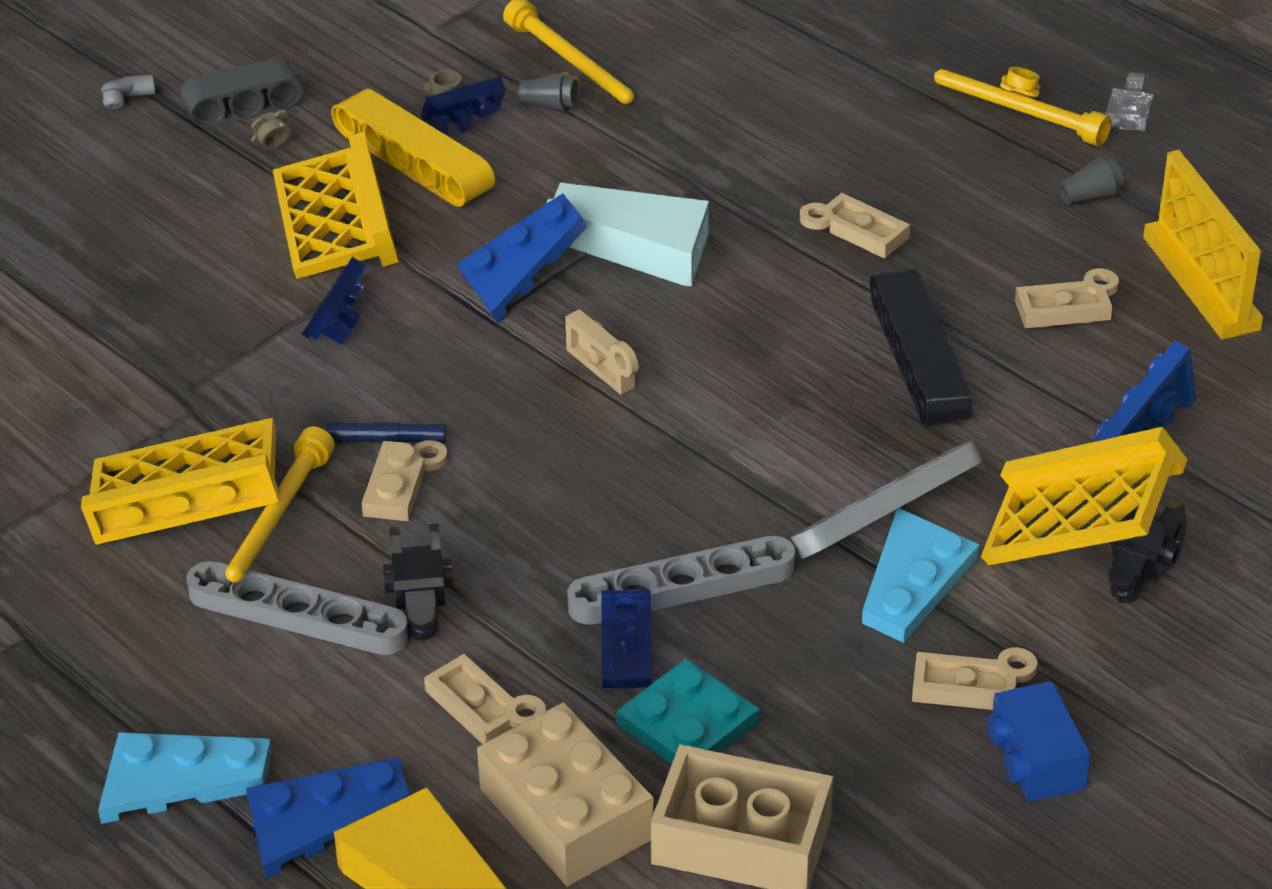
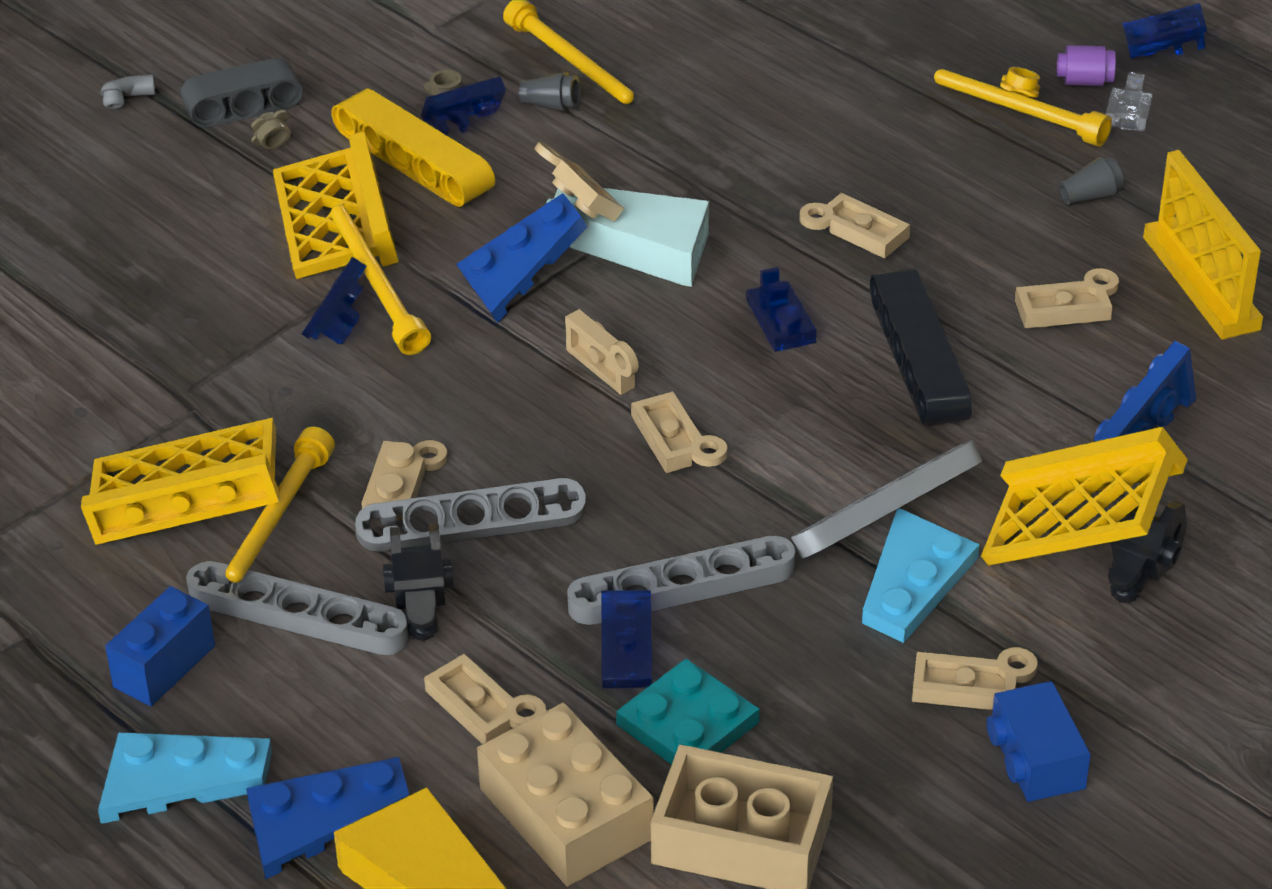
(160, 646): none -> blue brick
(386, 432): dark blue piece -> none
(408, 331): none -> yellow piece
(488, 499): none -> light grey beam
(576, 181): none -> tan hinge
(674, 435): none -> tan hinge
(780, 312): none -> clear blue plate
(1086, 65): none -> medium lavender brick
(1165, 30): none -> clear blue plate

